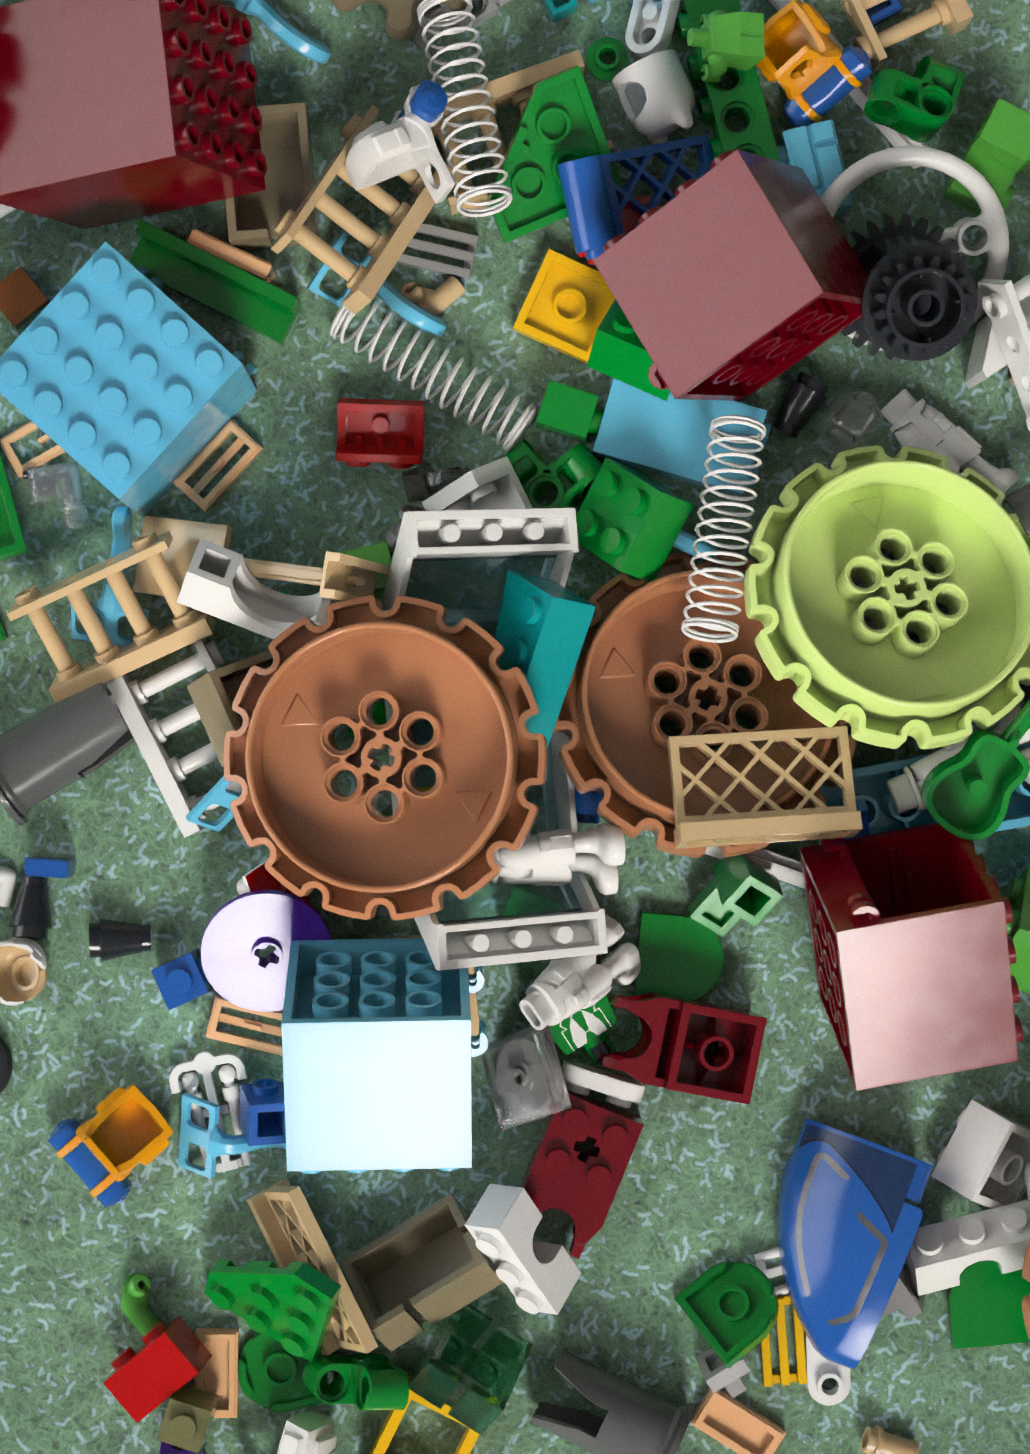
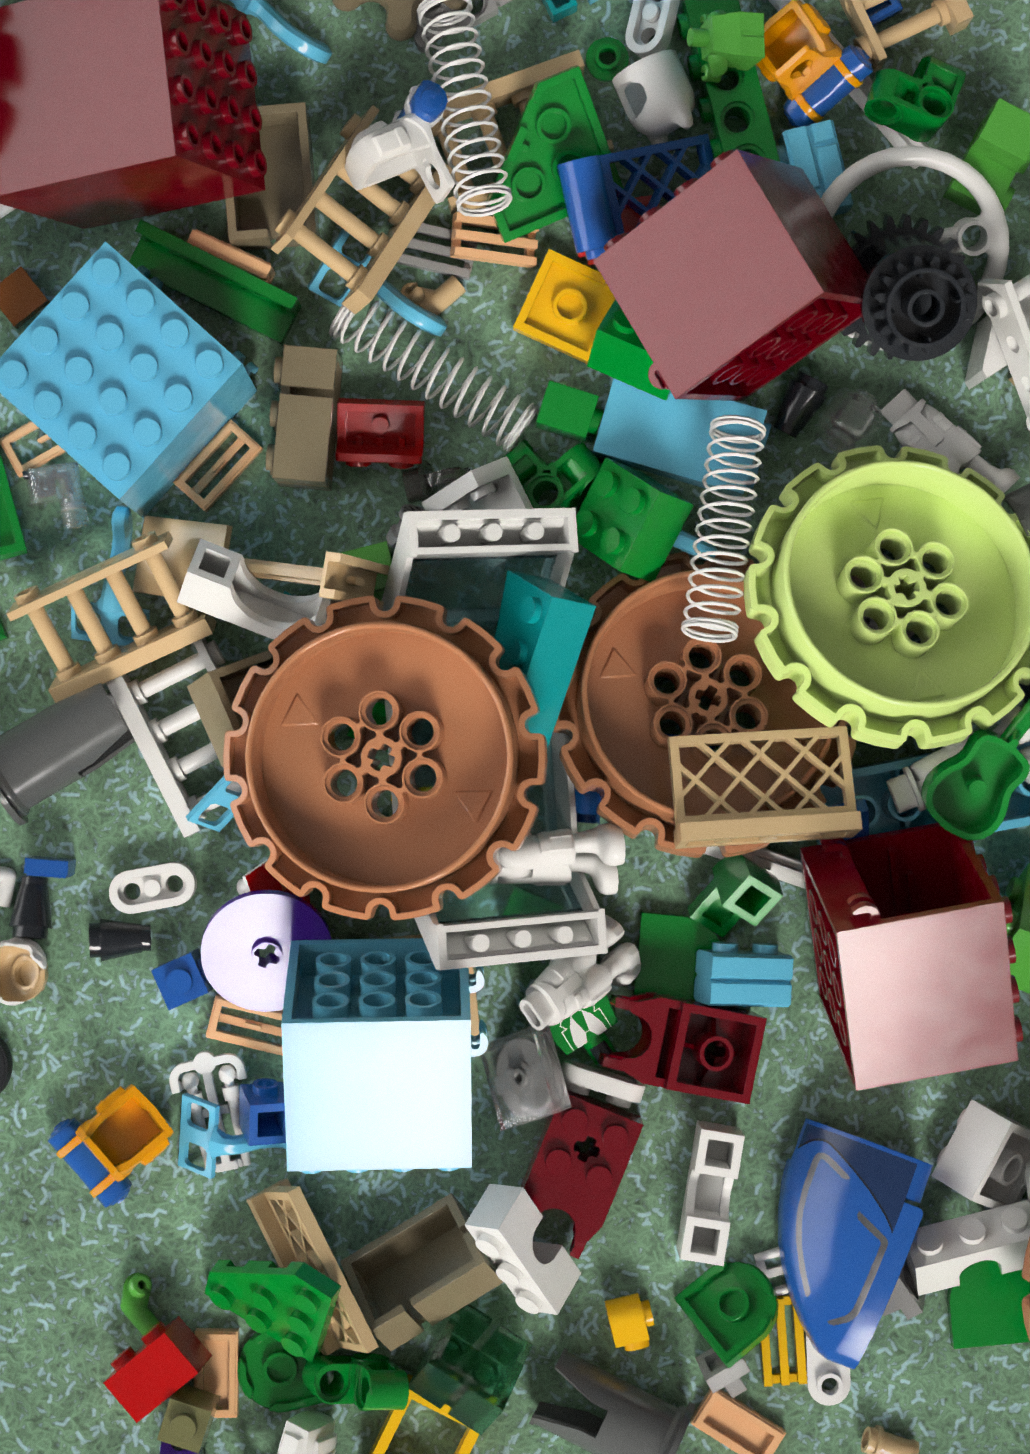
(153, 887): none -> white plate
(305, 417): none -> dark tan piece
(528, 243): none -> light nougat tile
(629, 1321): none -> yellow plate
(707, 1194): none -> white arch
(743, 977): none -> medium azure brick

